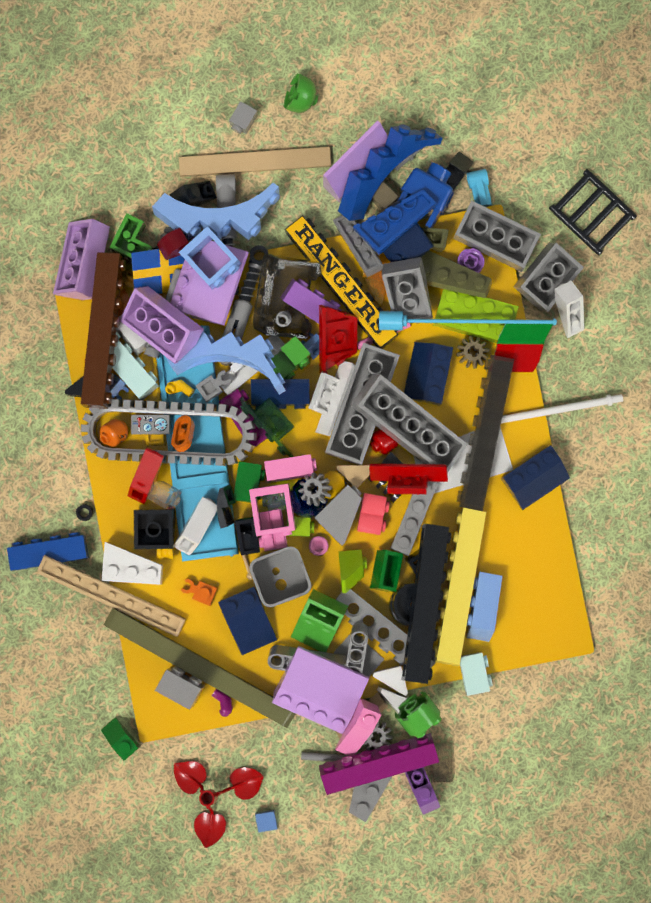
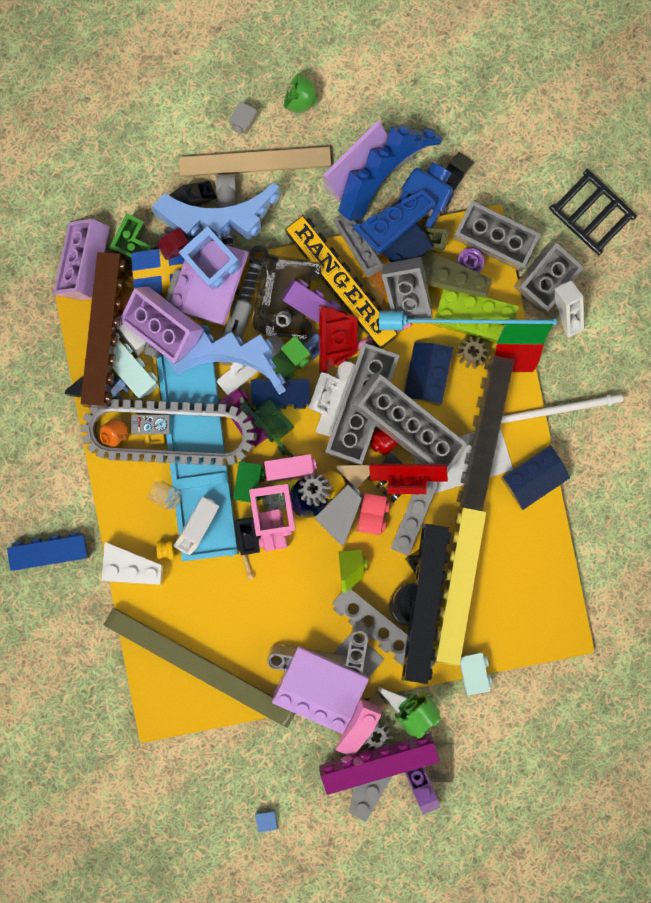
(78, 512): black axle -> none
(110, 595): tan tile -> none
(120, 739): green slope -> none
(145, 475): slope -> none
(154, 528): black slope -> none
(179, 386): yellow arm -> none
(180, 687): light grey brick -> none
(181, 435): orange plate -> none
(202, 592): orange plate -> none
(211, 388): light grey plate -> none
(211, 826): red plant -> none
(224, 500): black slope -> none
(225, 702): magenta arm -> none
(247, 620): dark blue slope -> none
(291, 570): light grey piece -> none
(304, 527): lime brick -> none
(318, 545): bright pink tile -> none
(319, 621): bright green slope -> none
(321, 756): light grey bar -> none
(384, 197): dark tan brick -> none
(386, 570): green brick -> none
(392, 678): white slope -> none
(478, 183): medium azure piece -> none
(484, 606): light blue wedge -> none

